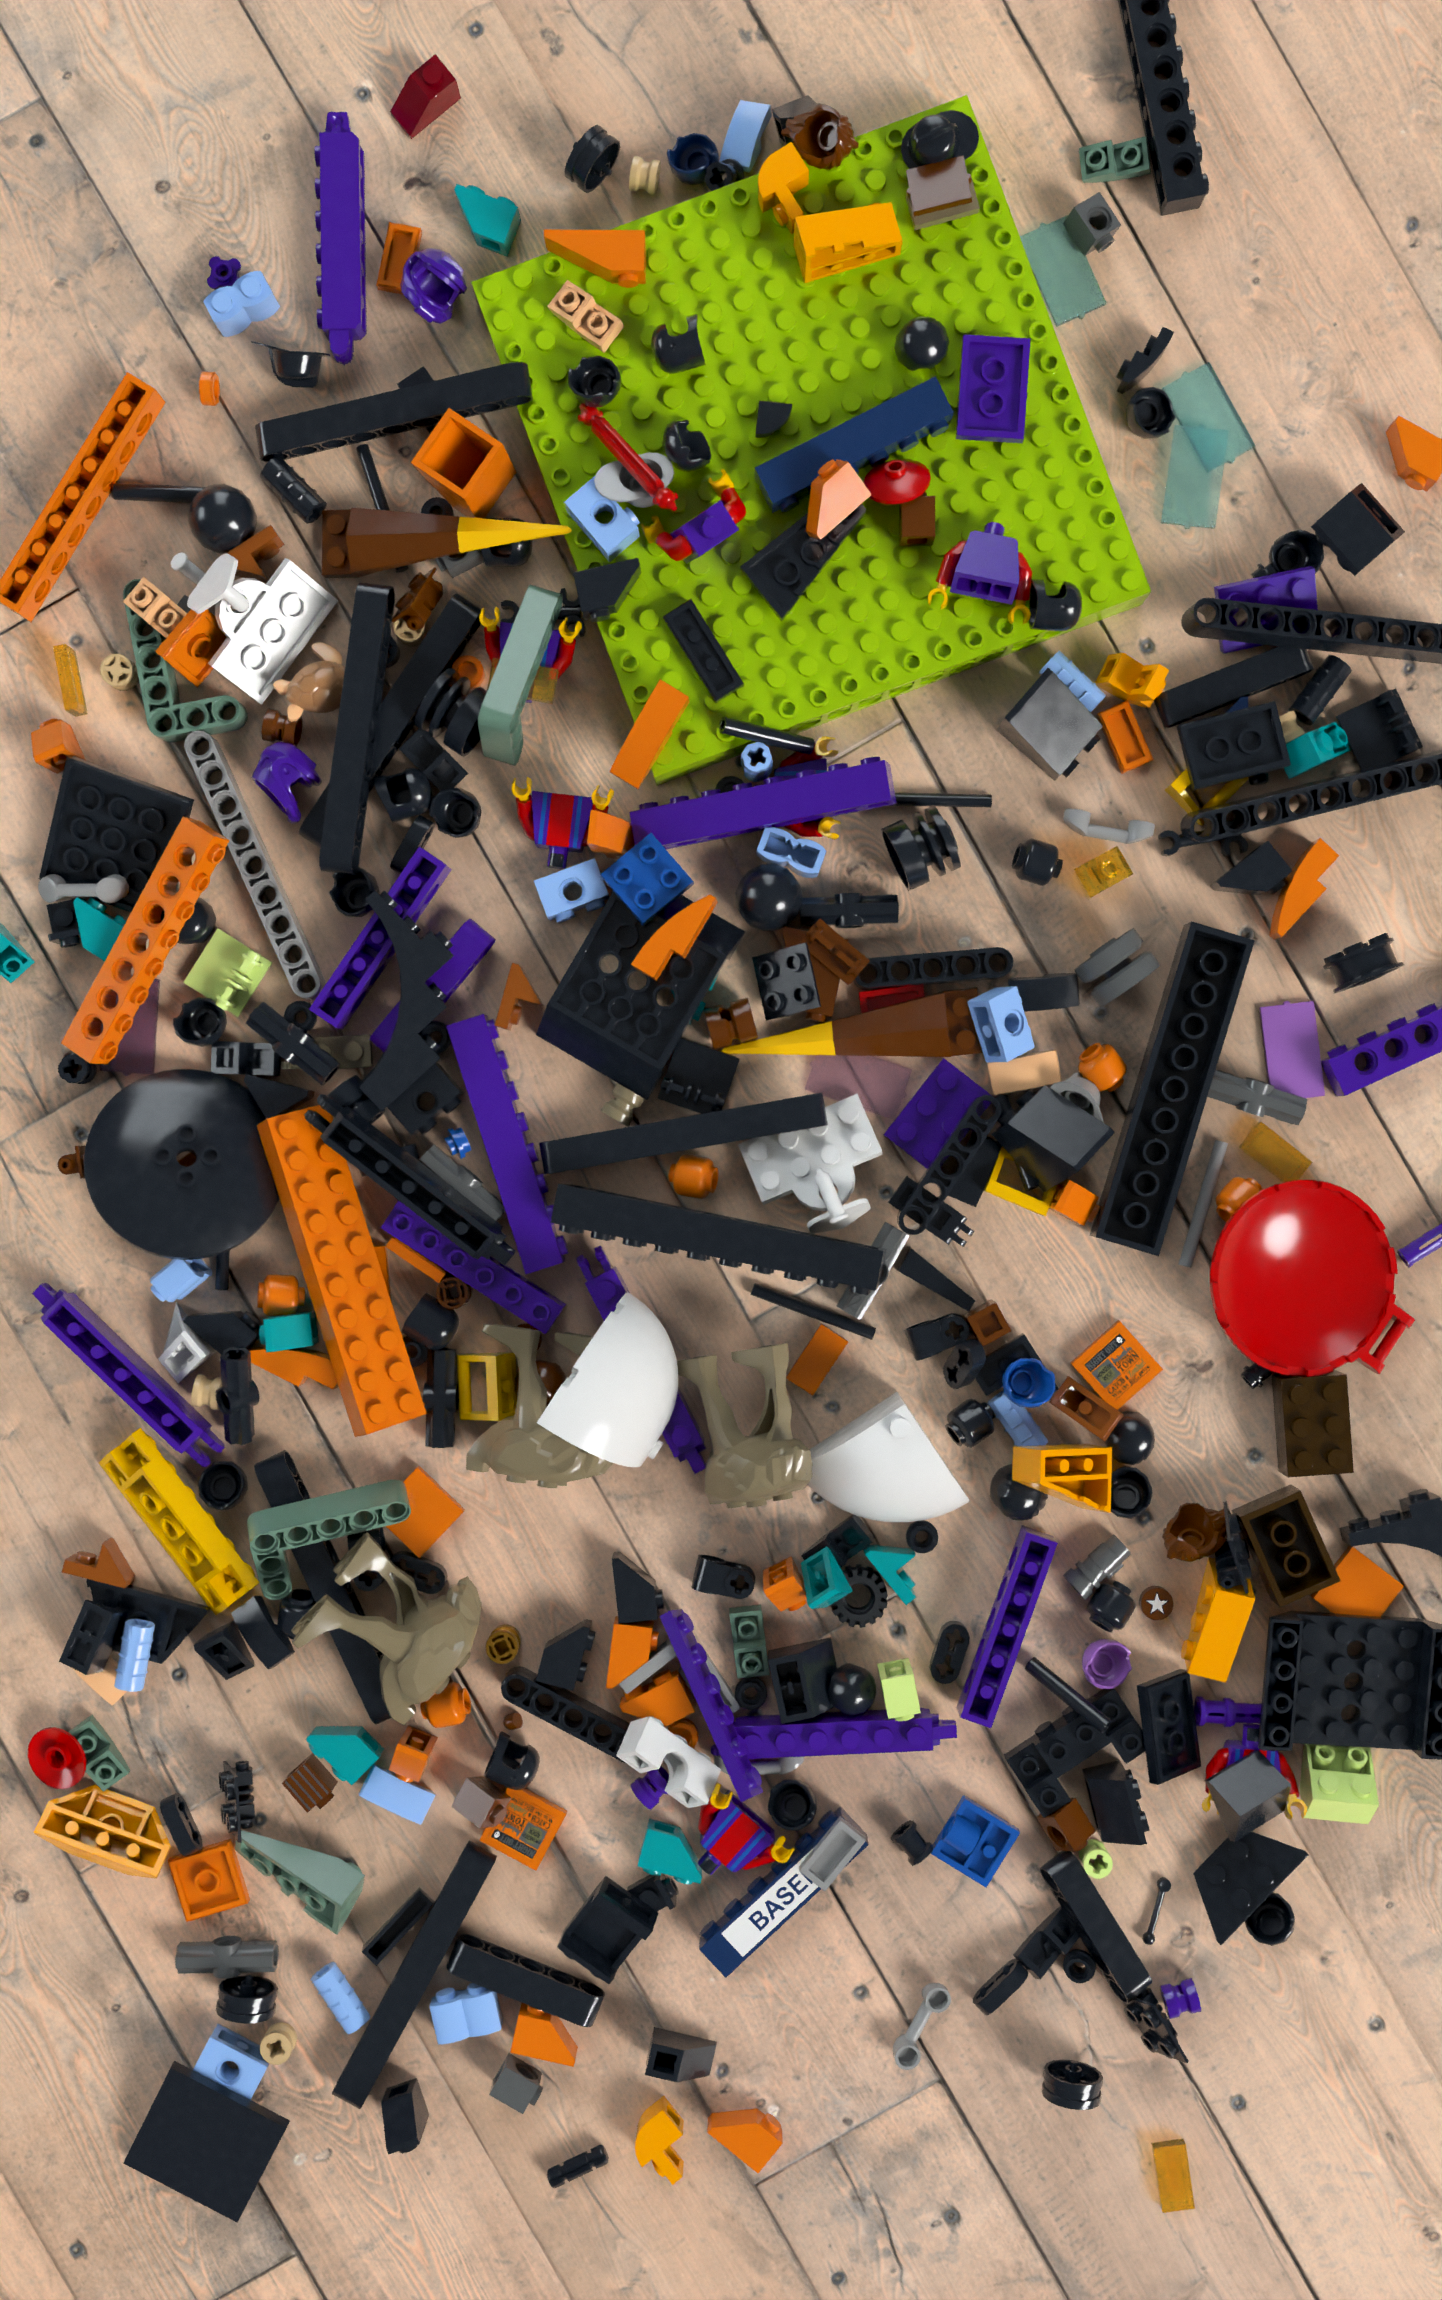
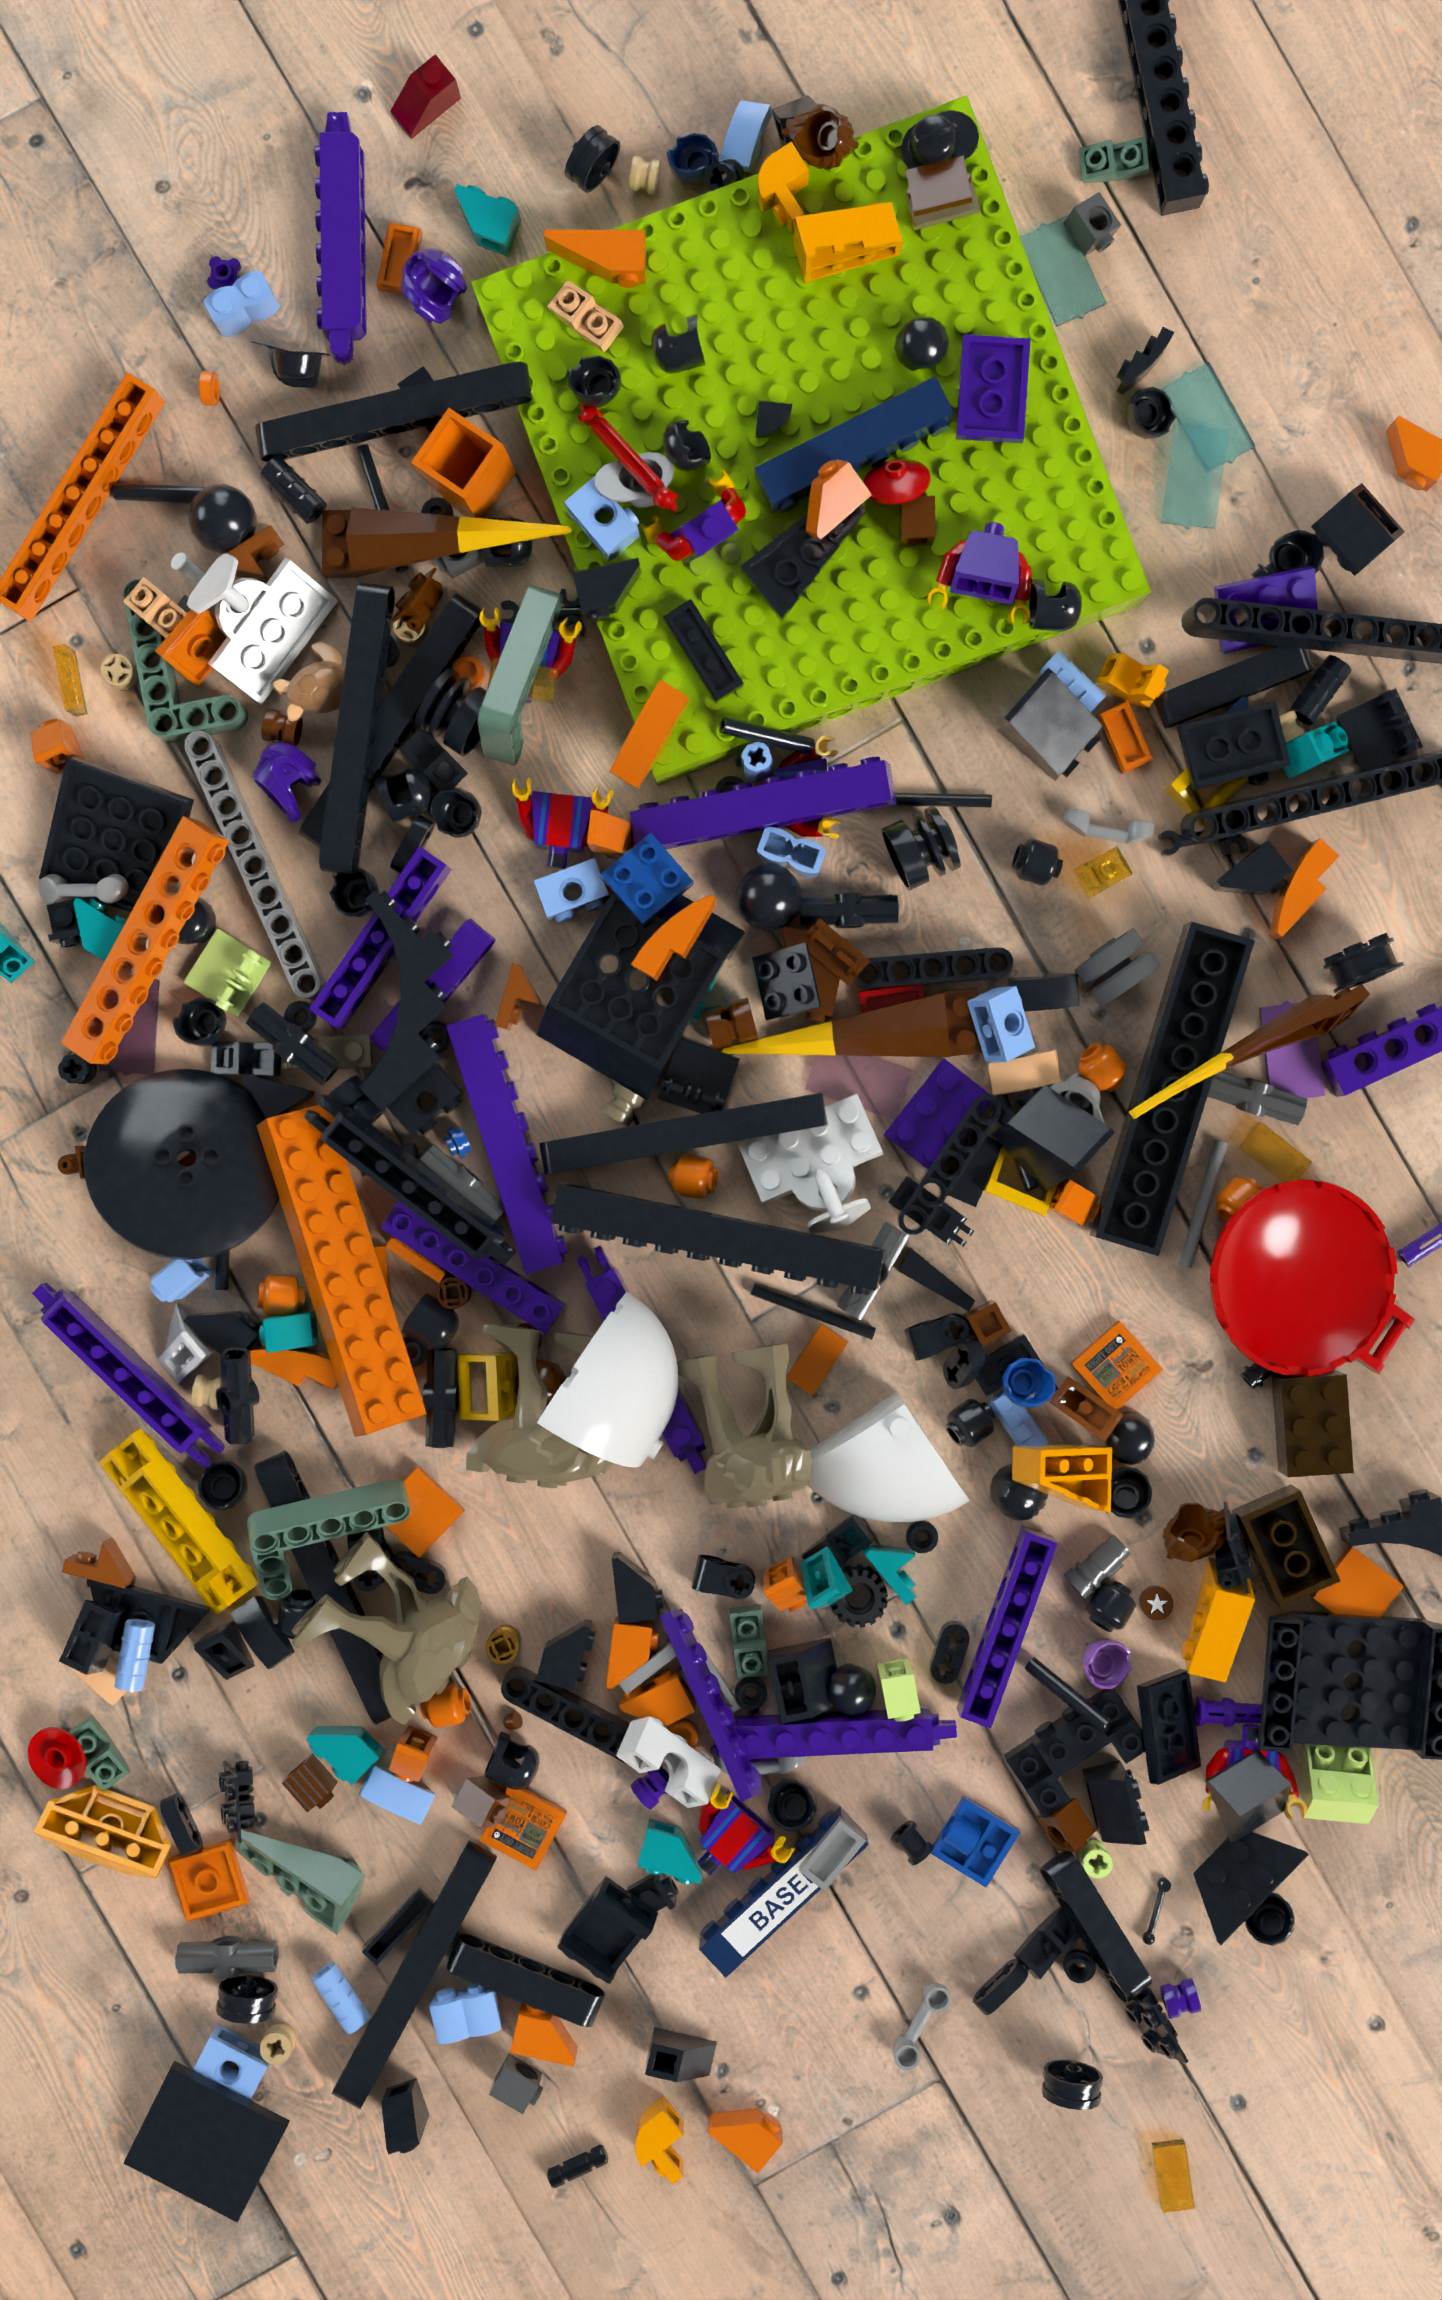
(1304, 1021): none -> reddish brown plate

